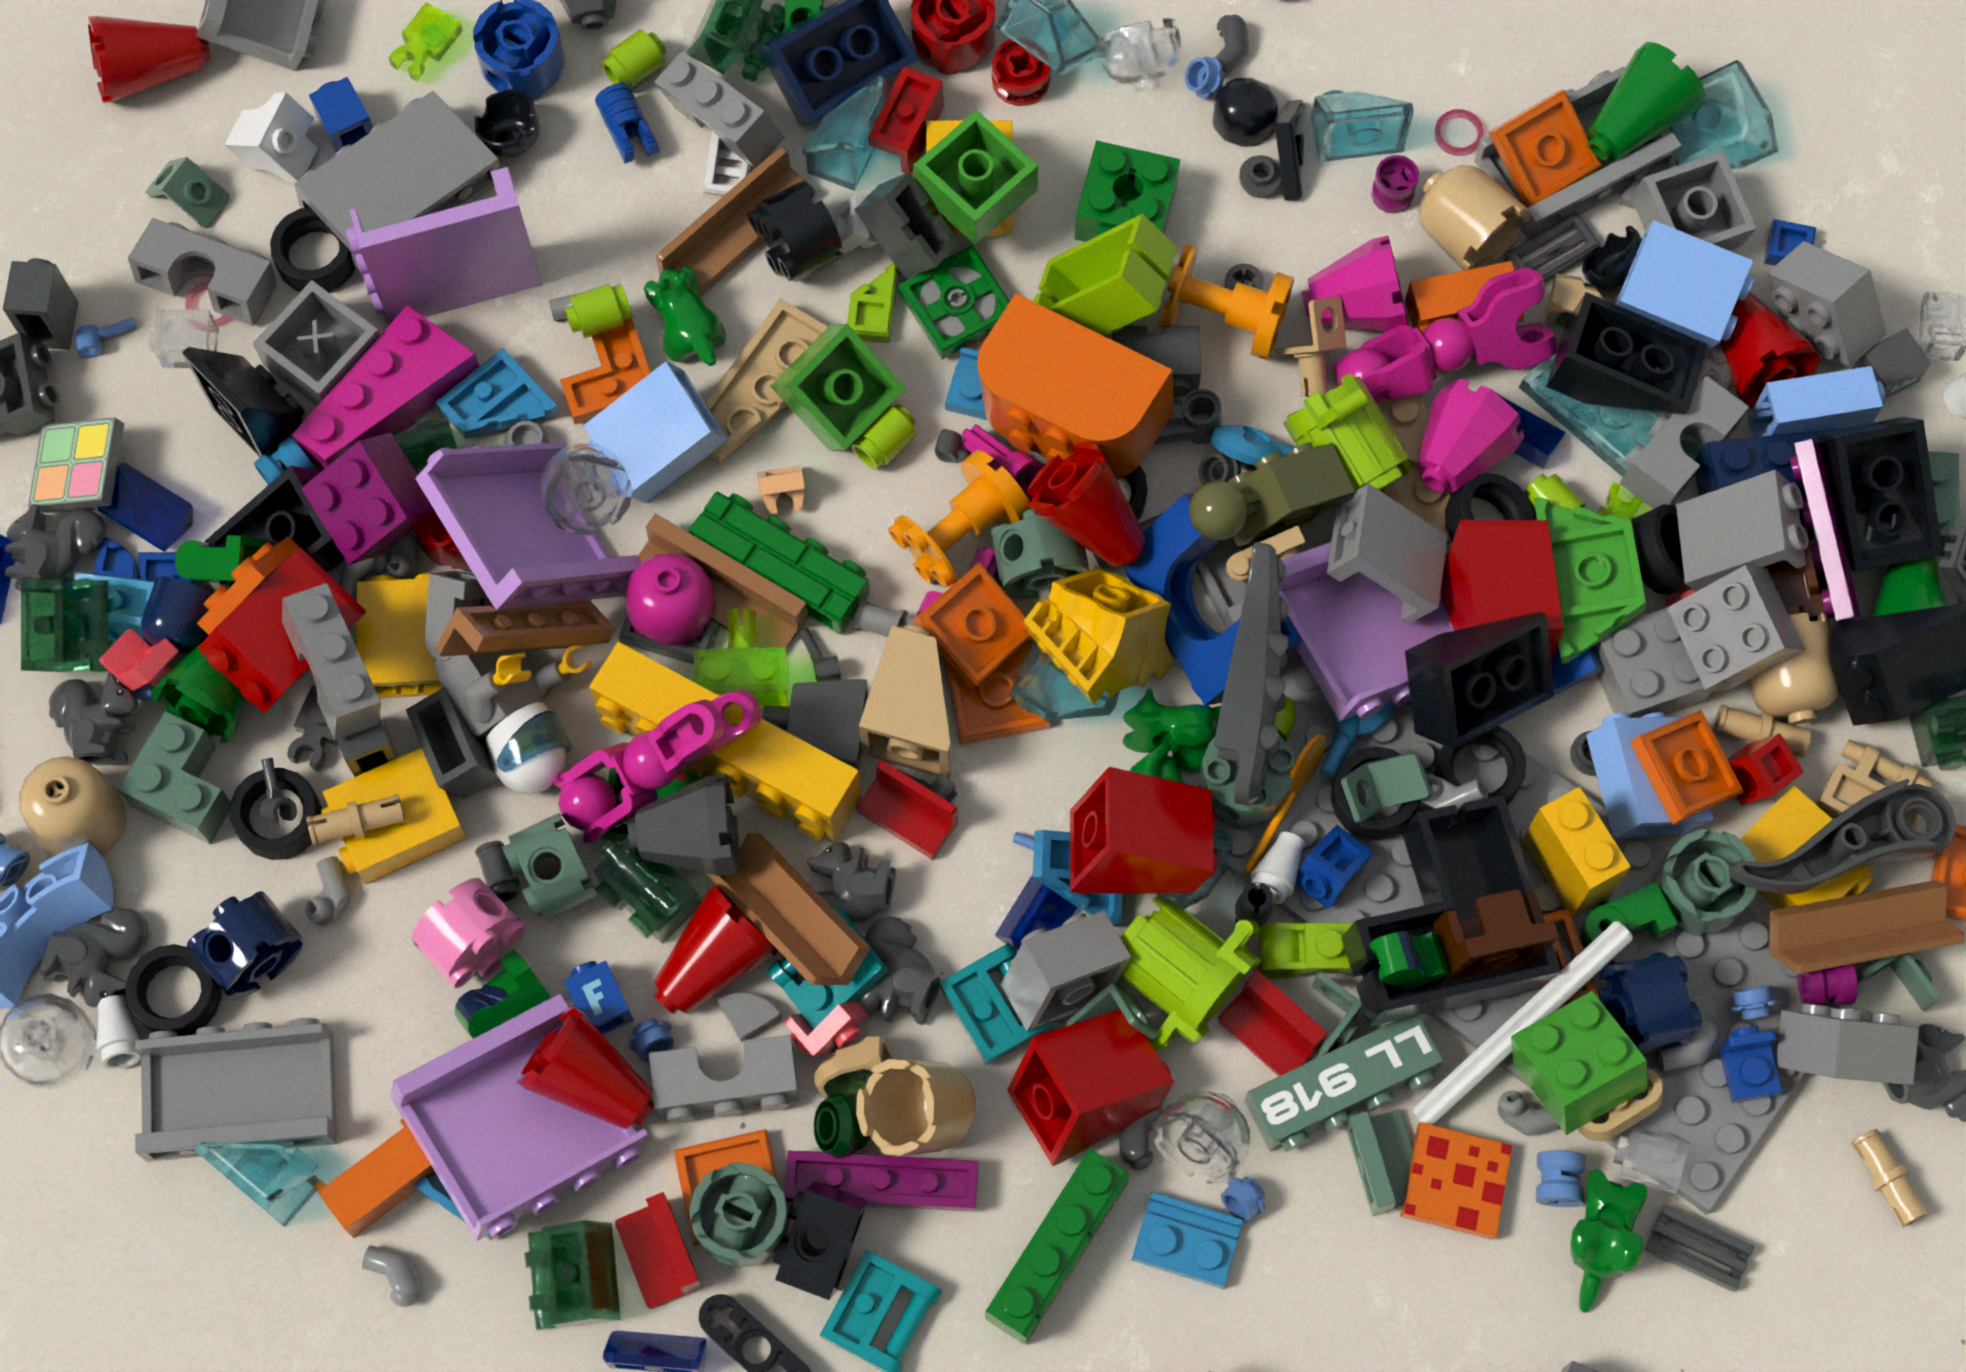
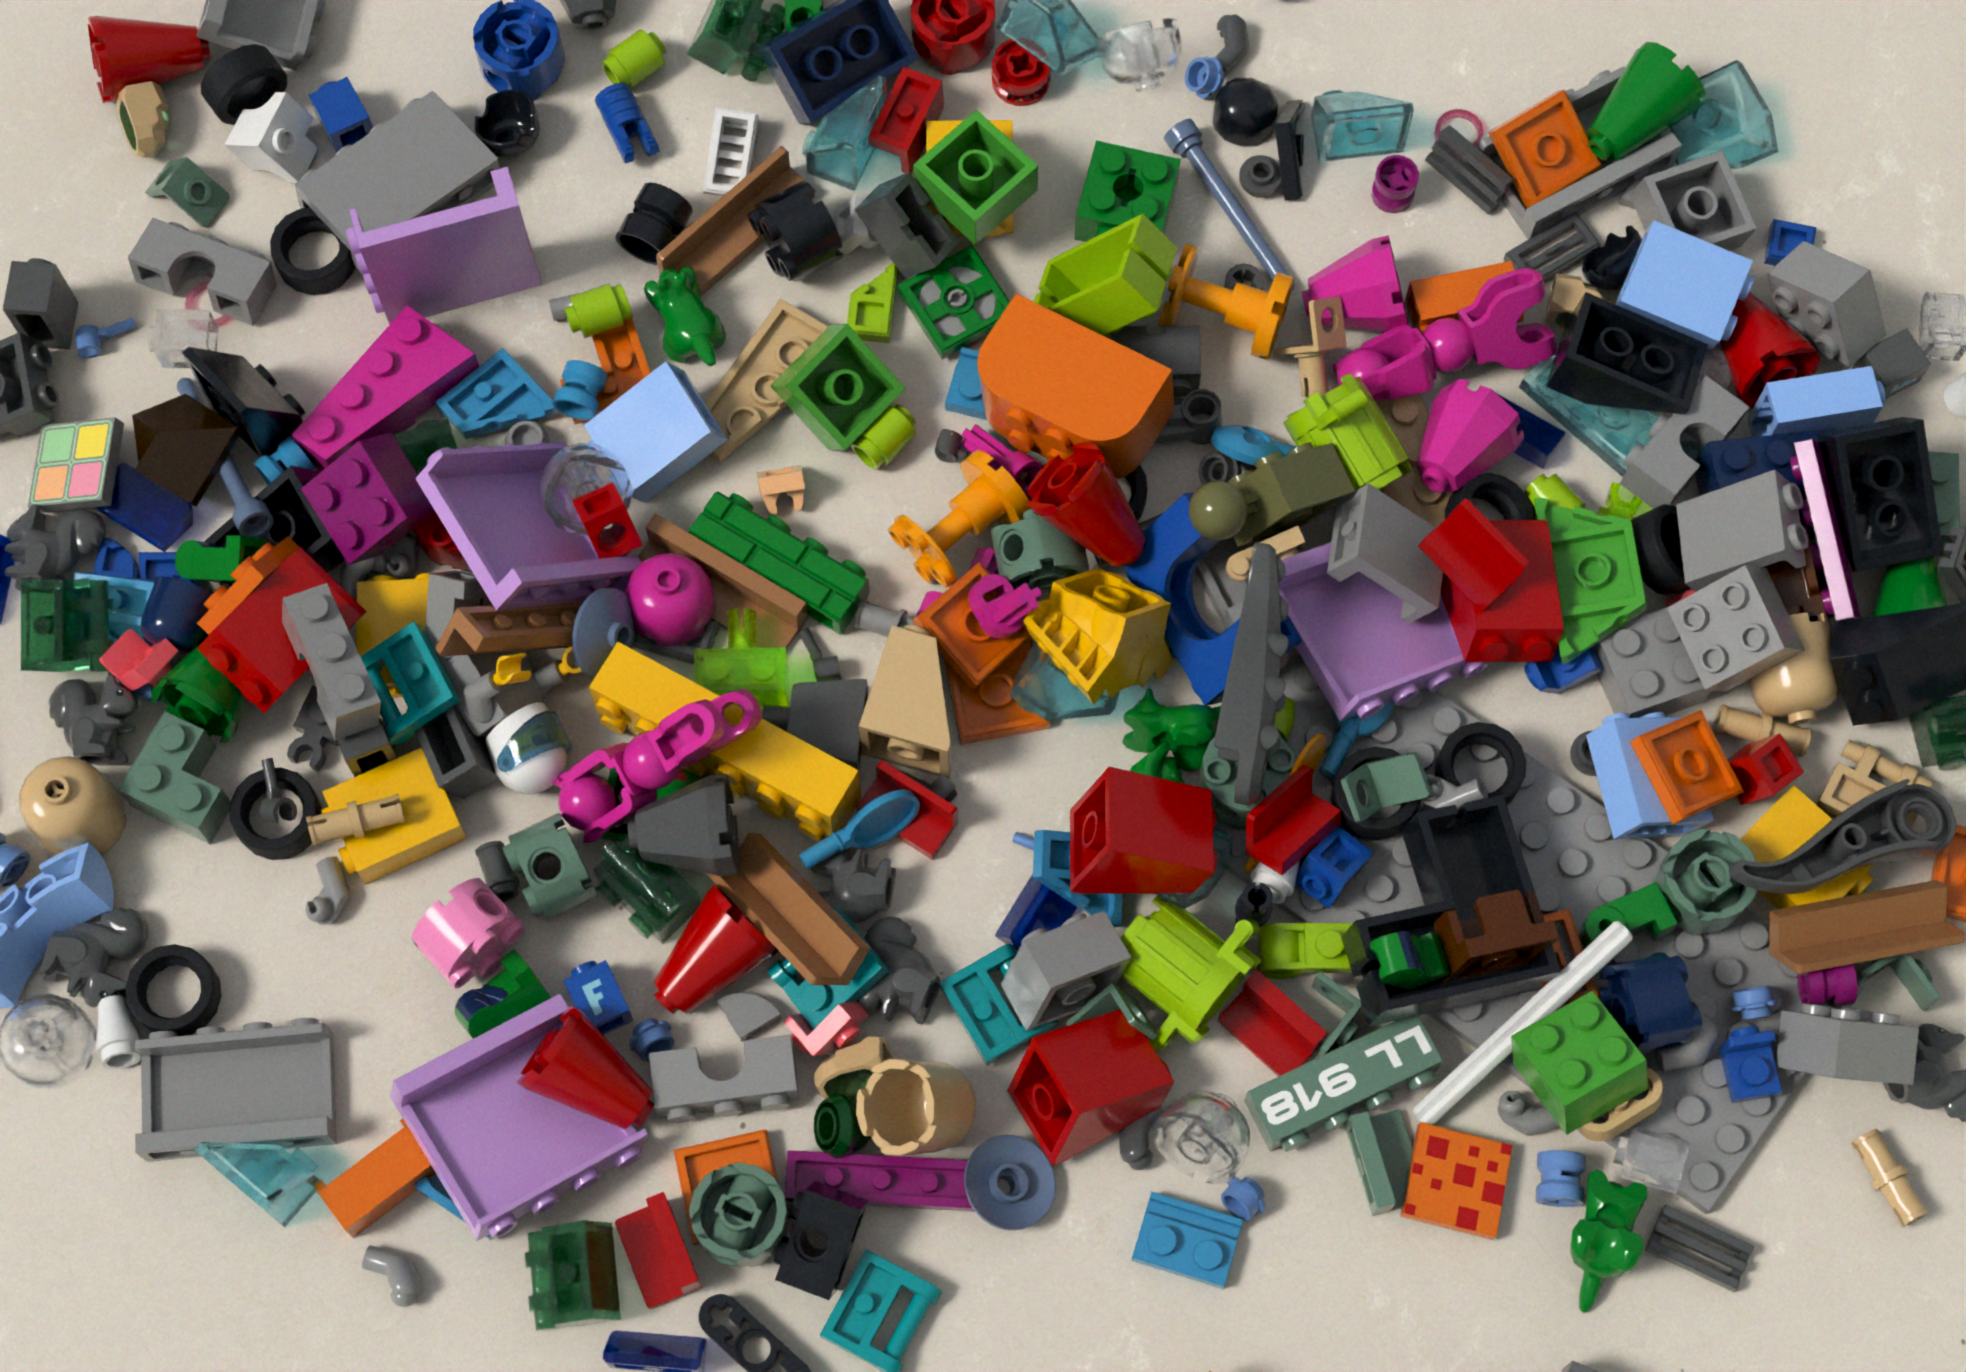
(143, 117): none -> tan rock
(182, 445): none -> dark brown slope
(242, 81): none -> black tyre
(245, 944): dark blue brick -> none
(249, 514): none -> sand blue piece
(314, 342): light grey brick -> none
(418, 677): none -> teal plate
(426, 36): clear neon green plate -> none
(580, 390): none -> dark azure wheel
(599, 625): none -> sand blue dish
(600, 510): none -> red brick
(655, 221): none -> black wheel
(715, 103): light grey arch -> none
(869, 827): none -> dark azure piece
(1007, 612): none -> dark pink piece
(1024, 1169): none -> sand blue dish
(1057, 1246): green brick -> none
(1186, 141): none -> sand blue piece
(1289, 822): none -> red panel
(1467, 174): none -> dark grey tile
(1471, 216): tan cylinder -> none
(1474, 554): none -> red panel
(1478, 677): black slope -> none
(1575, 852): yellow brick -> none

